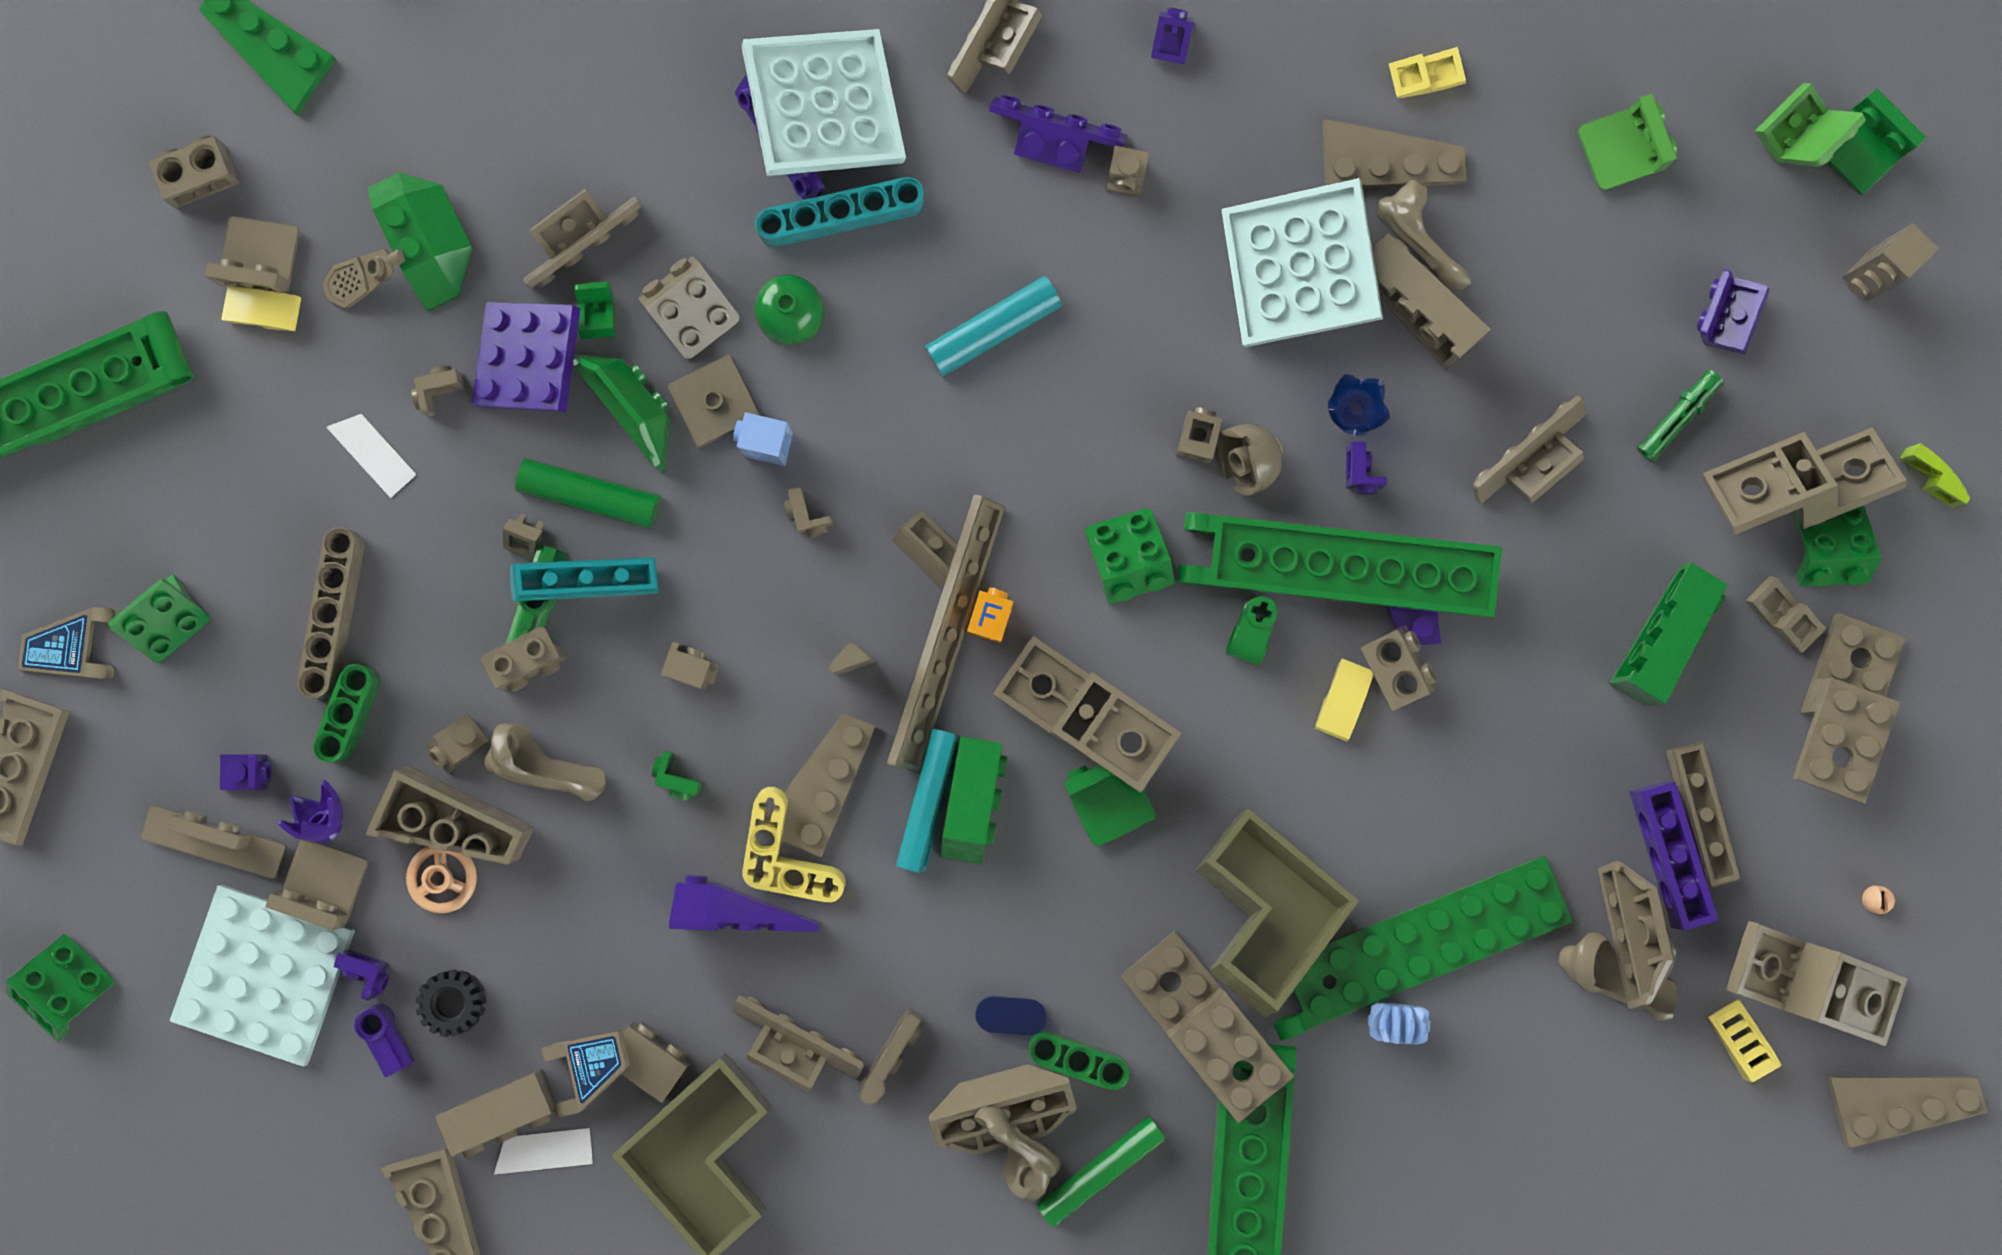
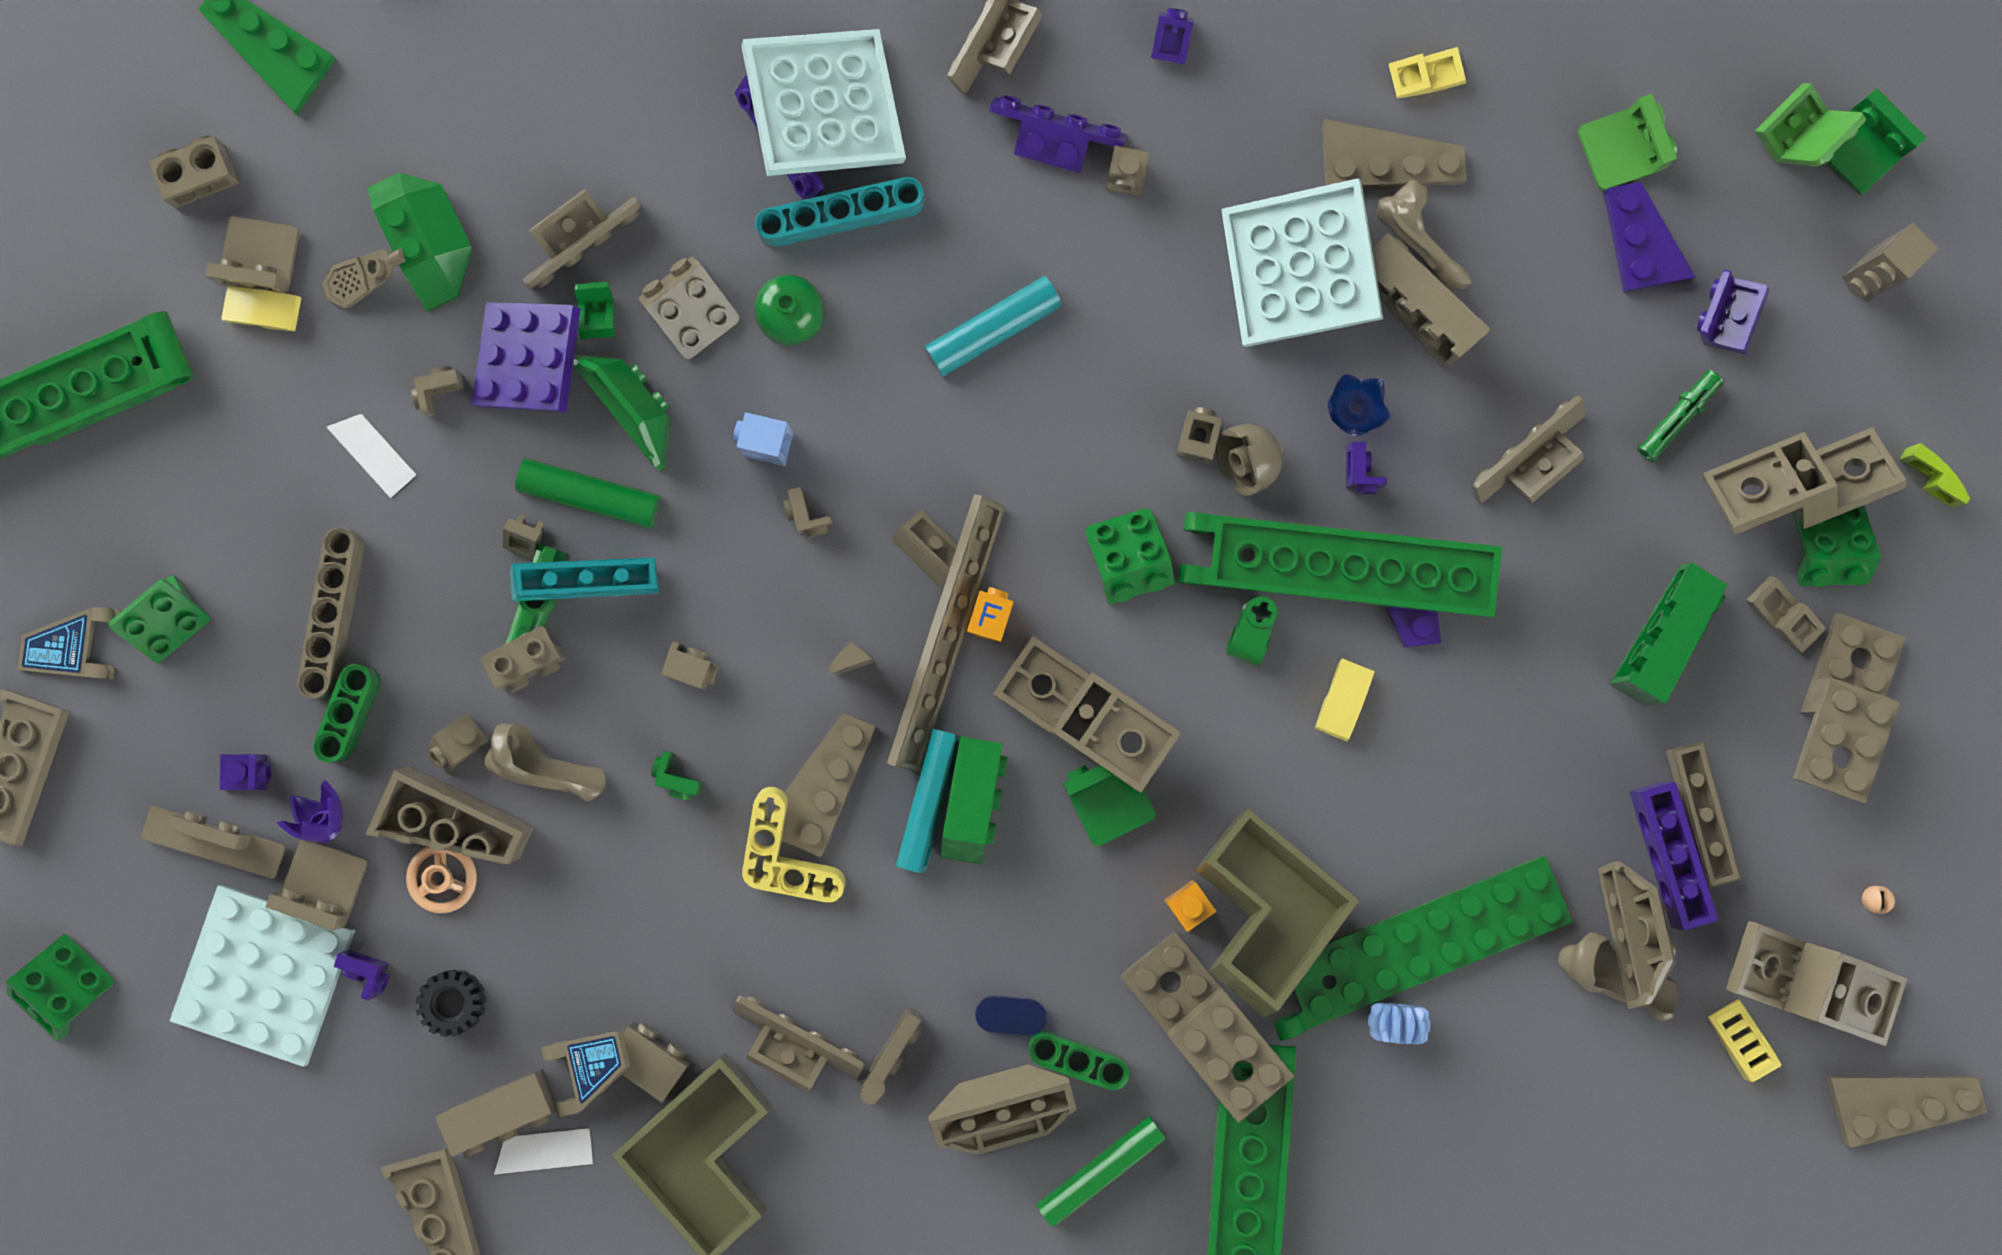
(387, 1044): dark purple piece -> none
(712, 400): dark tan plate -> none
(713, 906): dark purple wedge -> none
(1027, 1163): dark tan hair -> none
(1190, 906): none -> light orange brick
(1390, 671): dark tan brick -> none
(1642, 241): none -> dark purple wing

